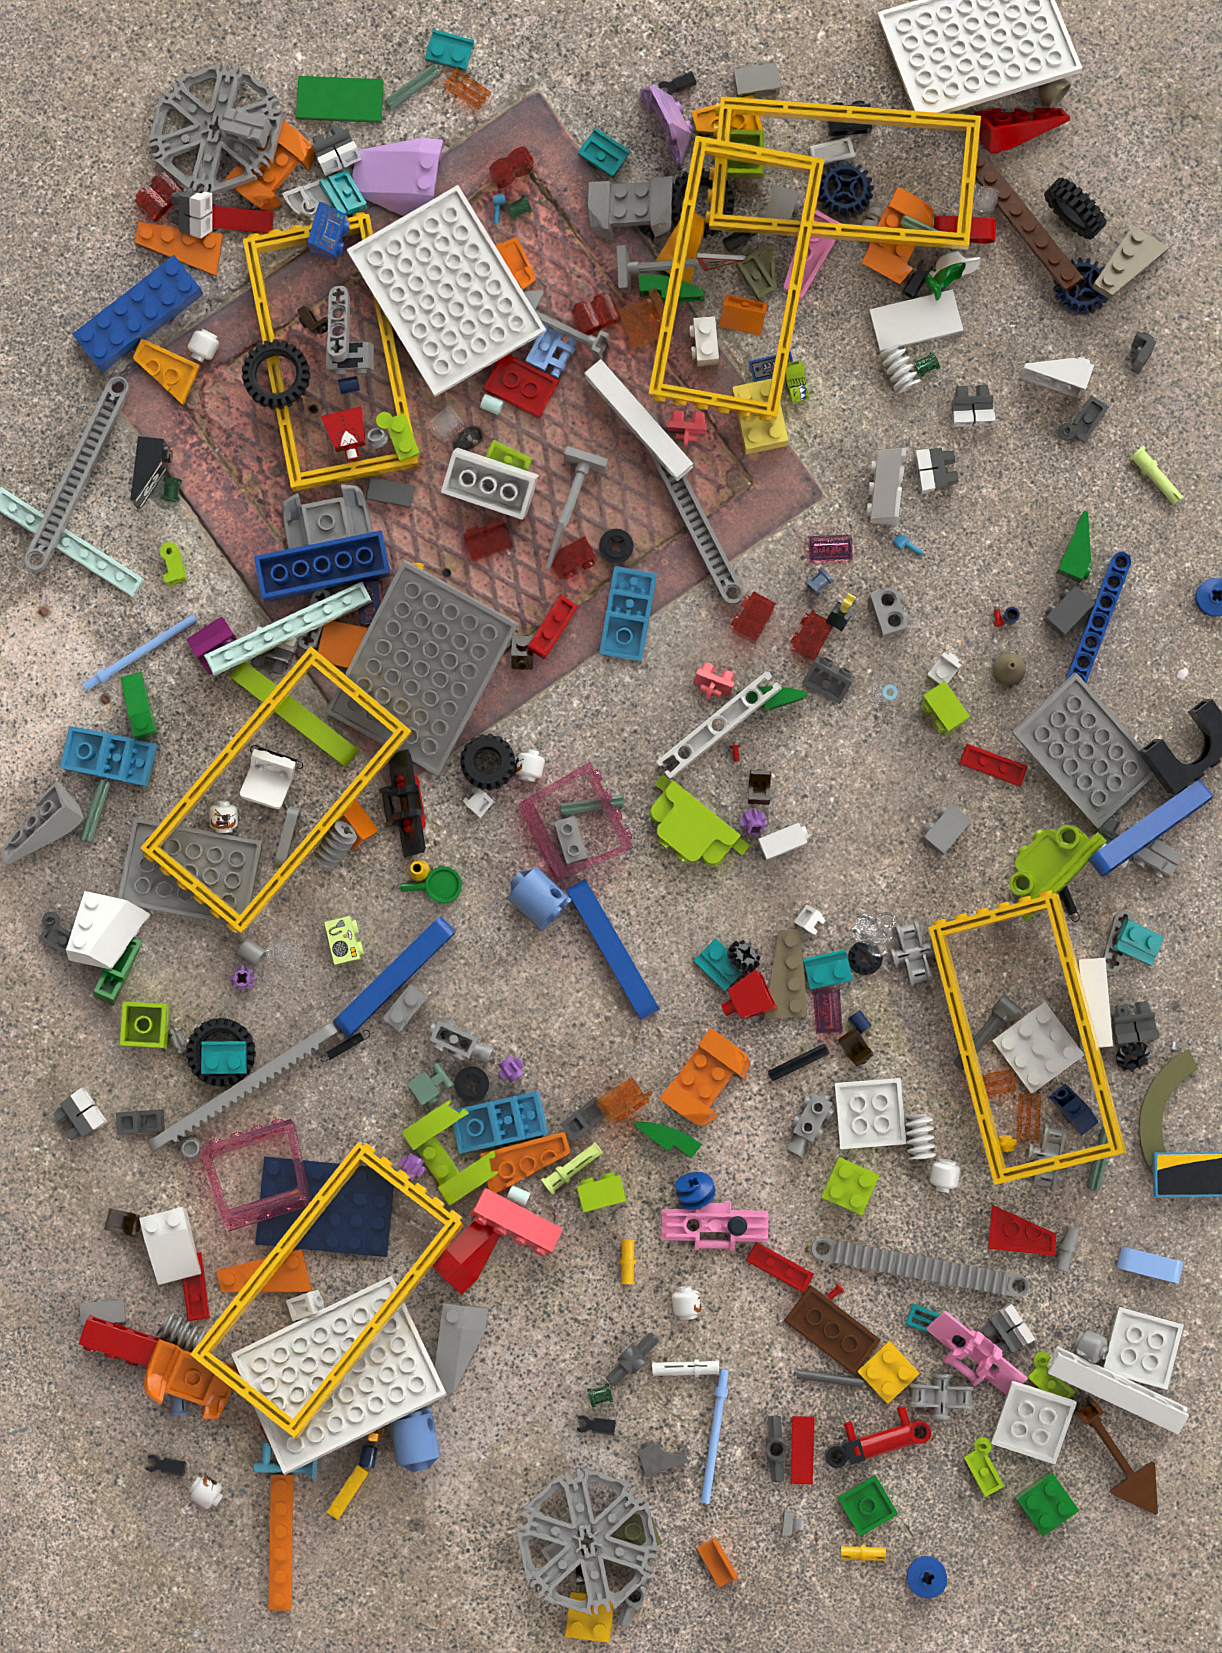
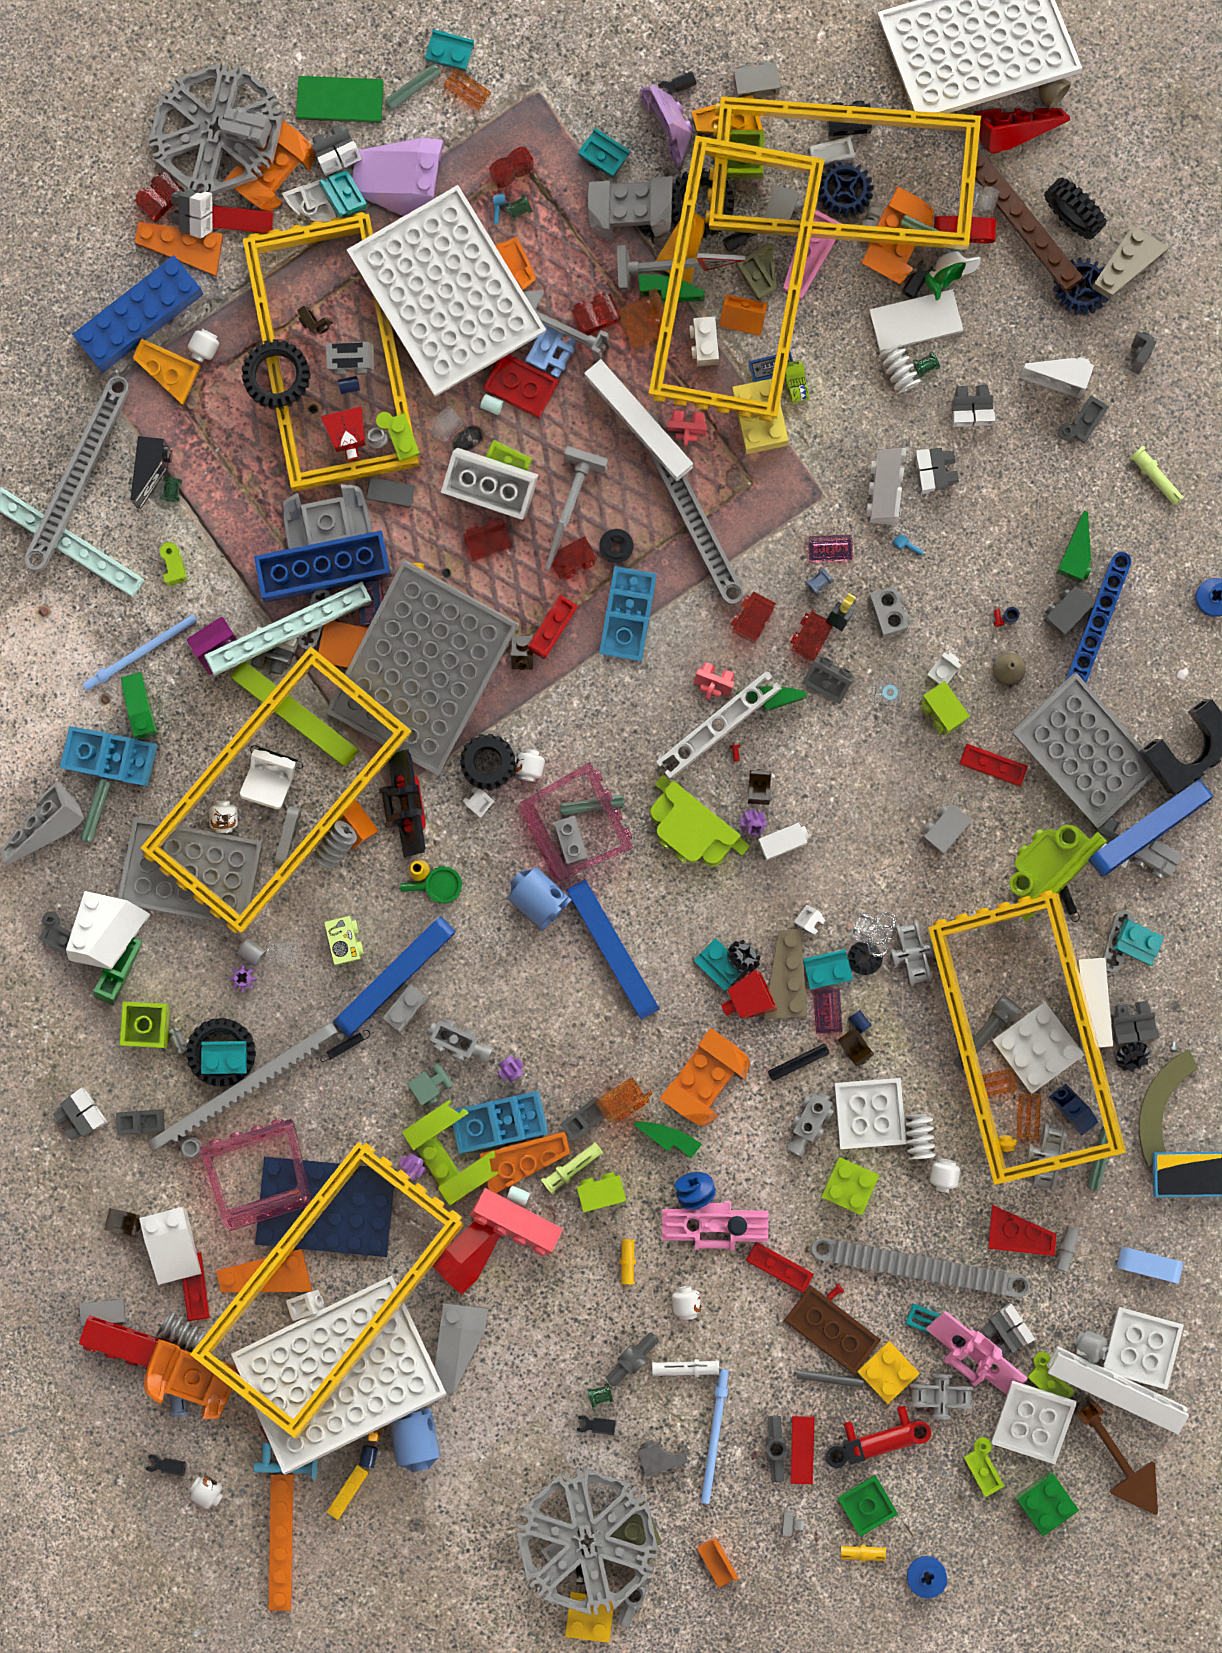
(328, 232): blue slope -> none
(338, 323): light grey beam -> none
(462, 1079): black gear -> none

